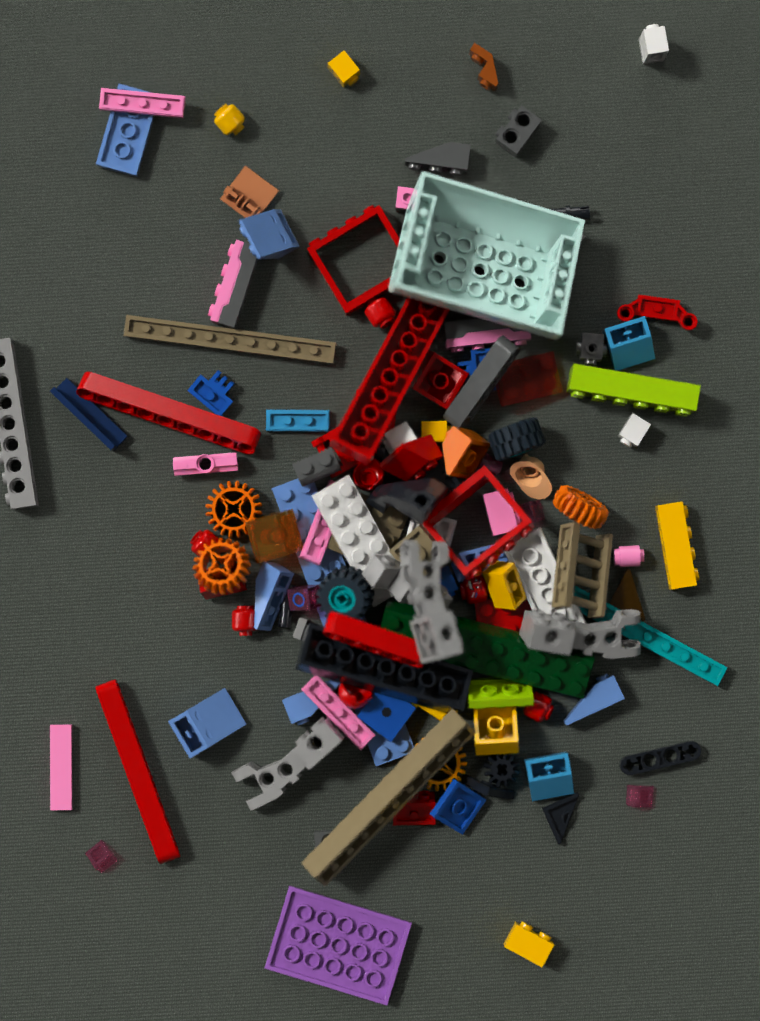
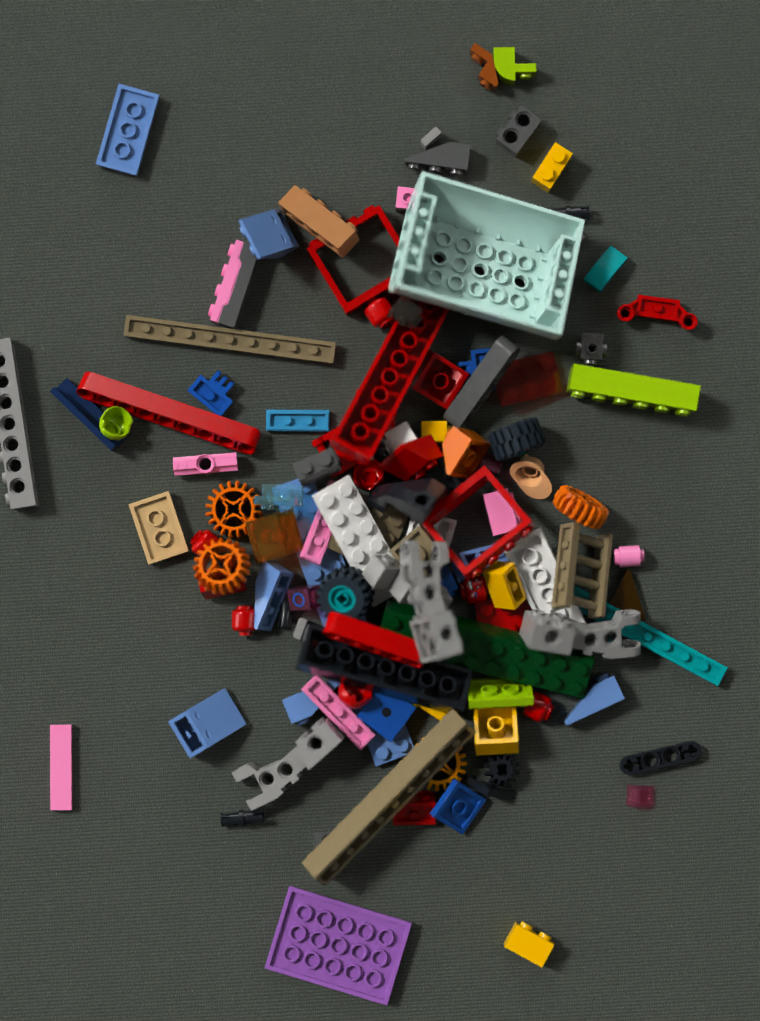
(101, 856): clear pink slope -> none
(115, 423): none -> lime hair
(137, 771): red beam -> none
(142, 103): bright pink tile -> none
(158, 527): none -> tan plate
(229, 119): yellow head -> none
(242, 818): none -> black pin
(249, 193): nougat hinge -> none
(280, 495): none -> clear light blue bracket
(319, 221): none -> medium nougat brick
(344, 69): yellow brick -> none
(406, 312): none -> clear smoke brick
(430, 138): none -> light grey tile
(479, 333): piece -> none
(507, 69): none -> lime brick
(533, 510): clear pink slope -> none
(549, 776): dark azure slope -> none
(551, 167): none -> yellow brick
(559, 815): black tile -> none
(605, 269): none -> teal slope
(629, 343): dark azure slope -> none
(633, 431): white brick -> none
(653, 44): white brick -> none
(676, 545): yellow brick -> none

